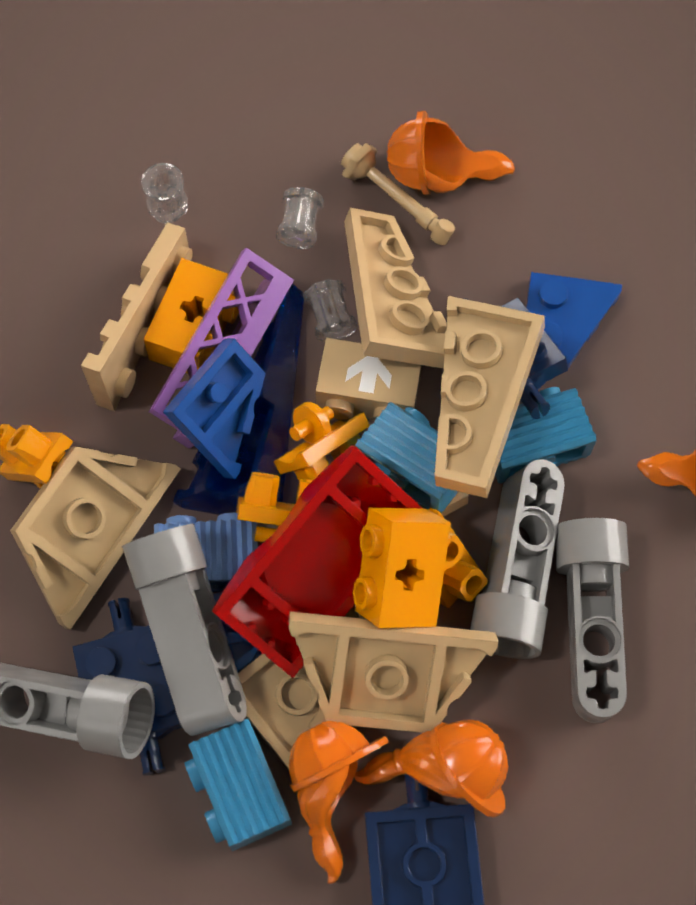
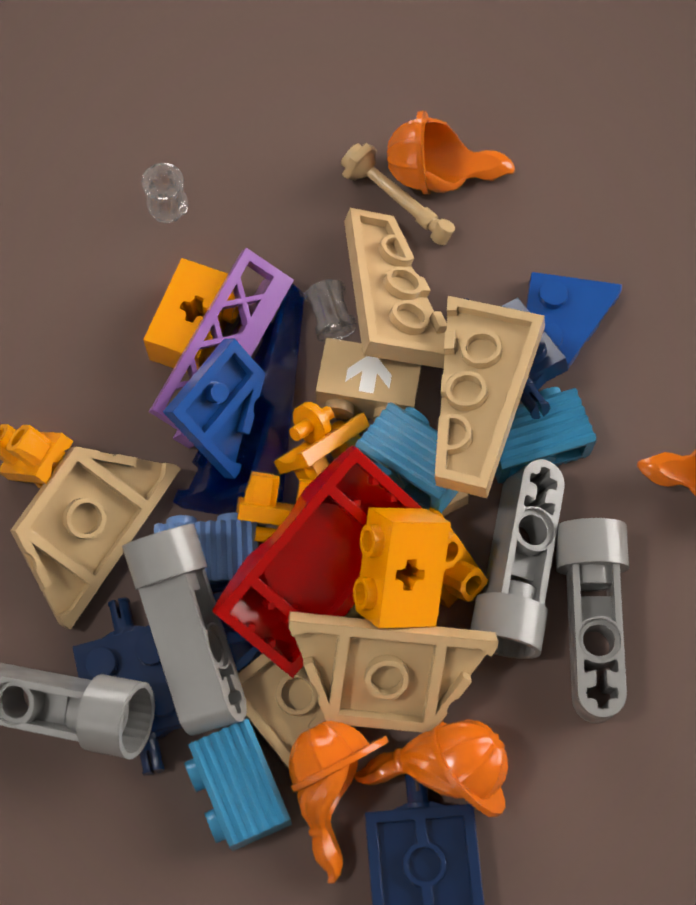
(112, 371): tan wing -> none
(300, 217): clear bush -> none

